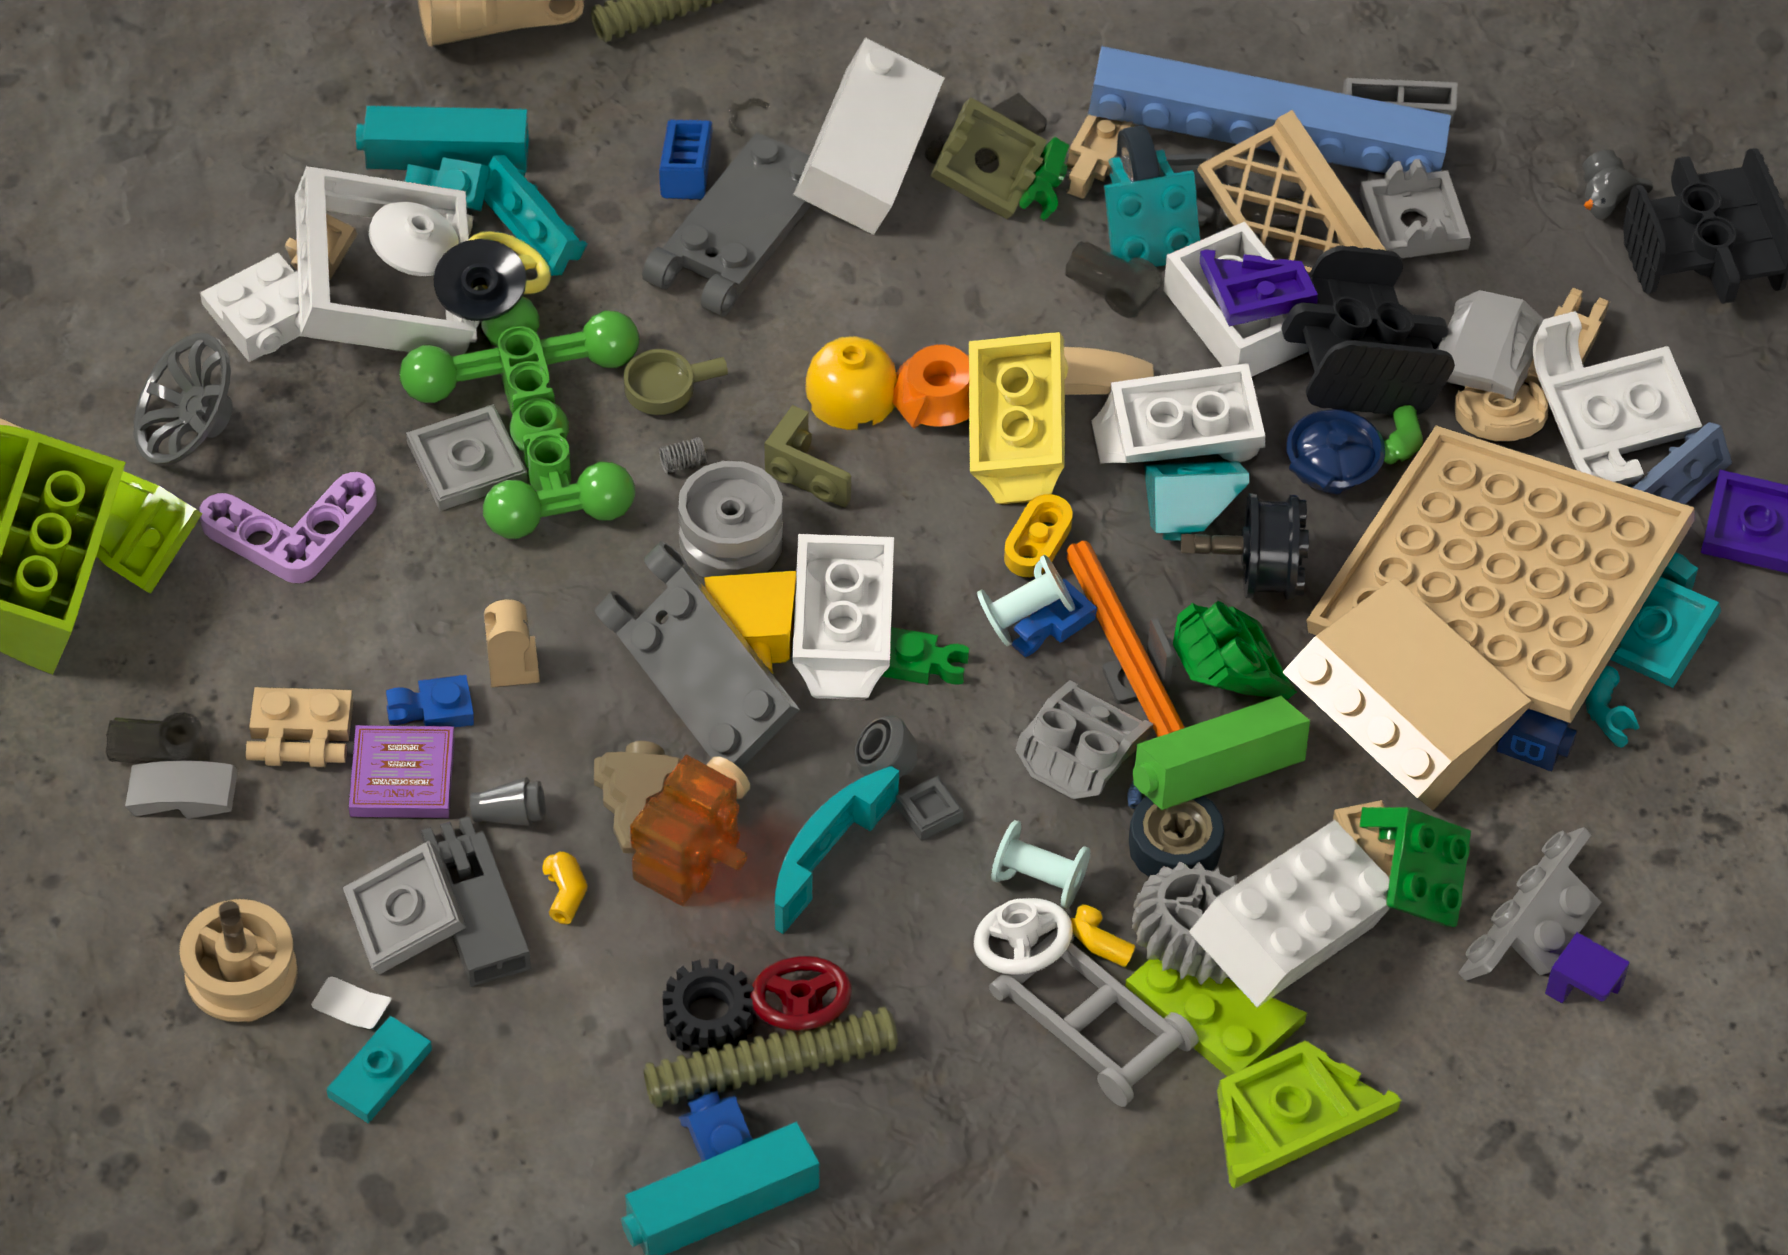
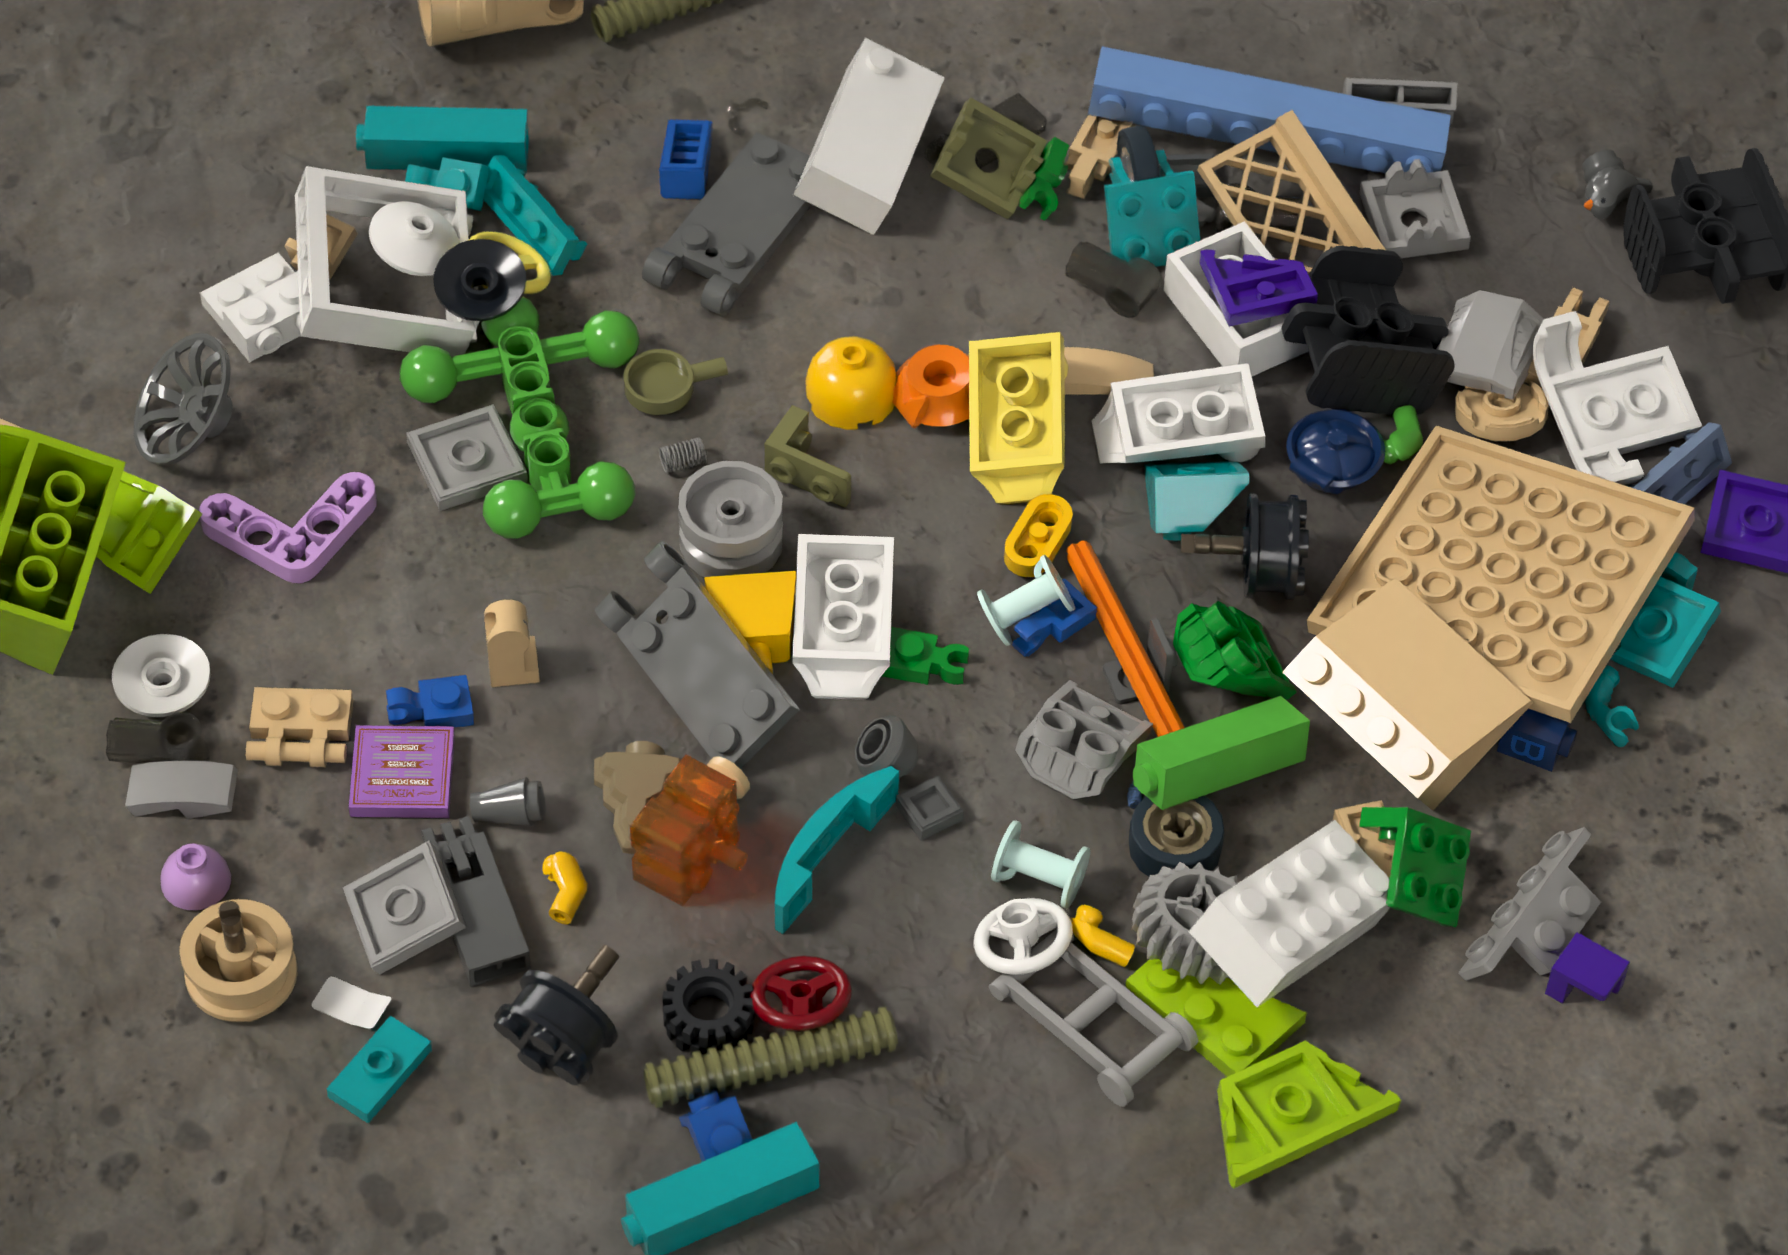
(156, 661): none -> white dish
(195, 877): none -> lavender brick
(559, 1022): none -> black wheel

